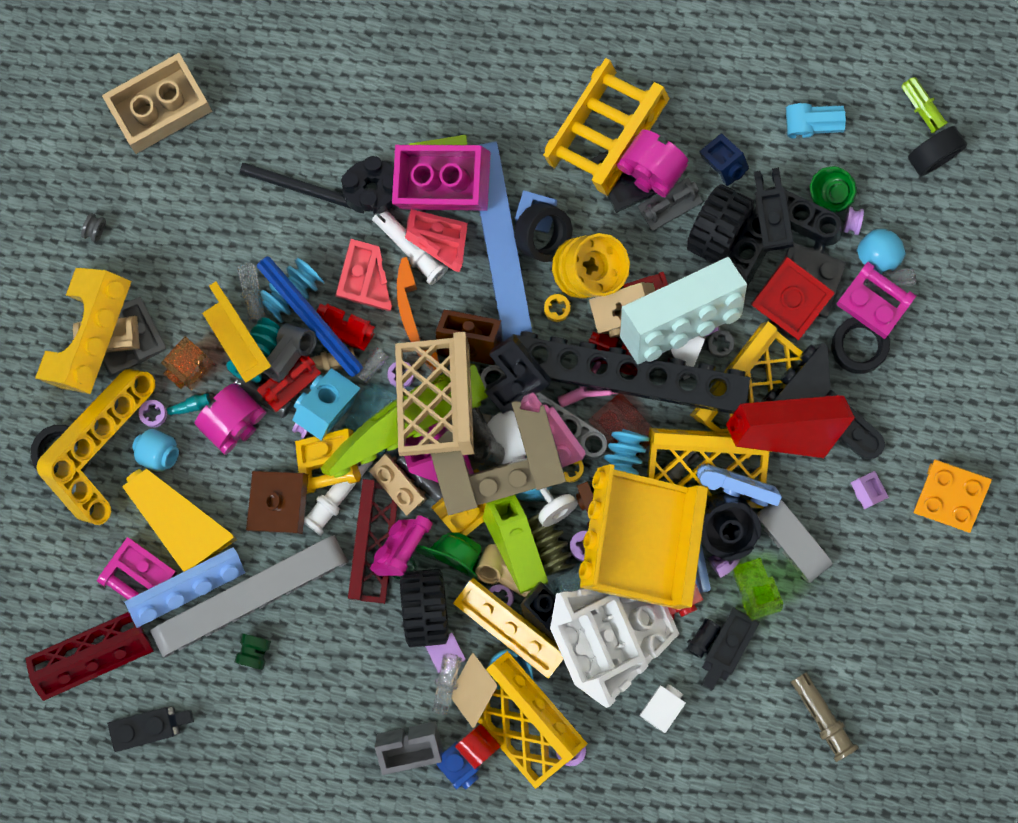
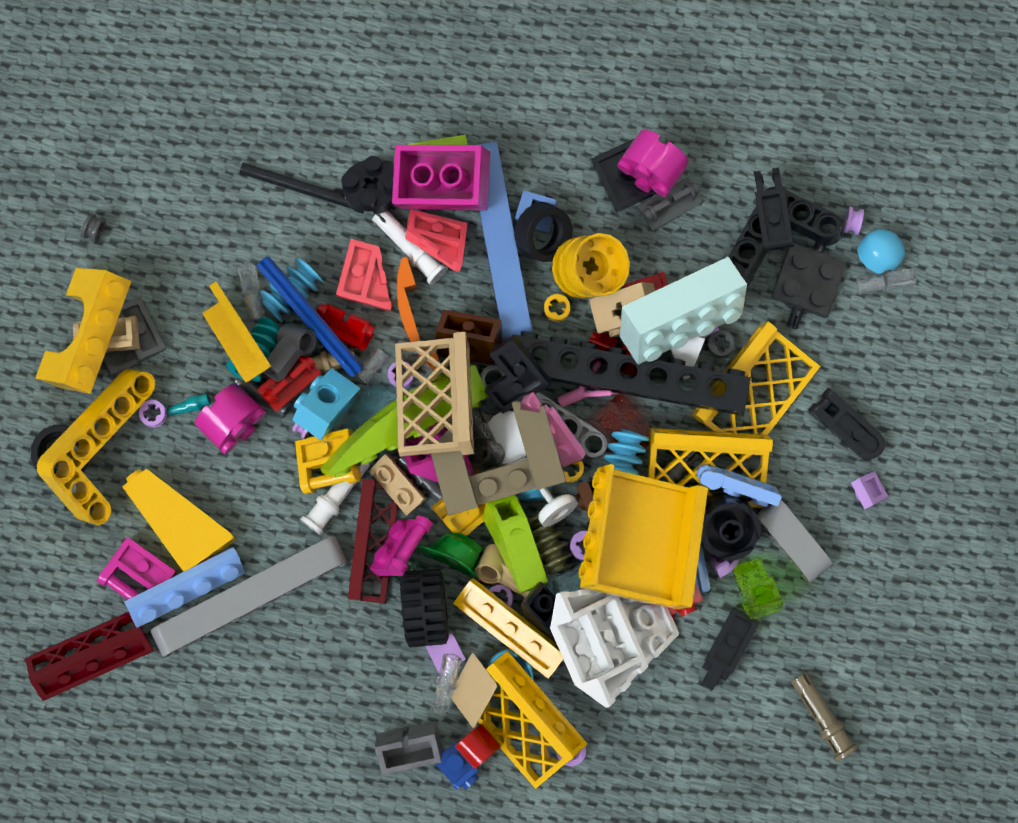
(147, 727): black hinge -> none
(155, 450): medium azure head -> none
(157, 103): tan brick -> none
(186, 364): clear orange brick -> none
(252, 651): dark green wheel -> none
(277, 502): reddish brown plate -> none
(606, 173): yellow fence -> none
(663, 707): white brick -> none
(703, 638): black pin -> none
(719, 224): black tyre -> none
(725, 159): dark blue bracket -> none
(791, 425): red slope -> none
(792, 298): red plate -> none
(808, 379): black slope -> none
(809, 120): medium azure piece -> none
(840, 184): green hair -> none
(849, 364): black tyre -> none
(871, 308): dark pink plate -> none
(923, 104): lime axle -> none
(937, 150): black tyre -> none
(952, 495): light orange hinge -> none

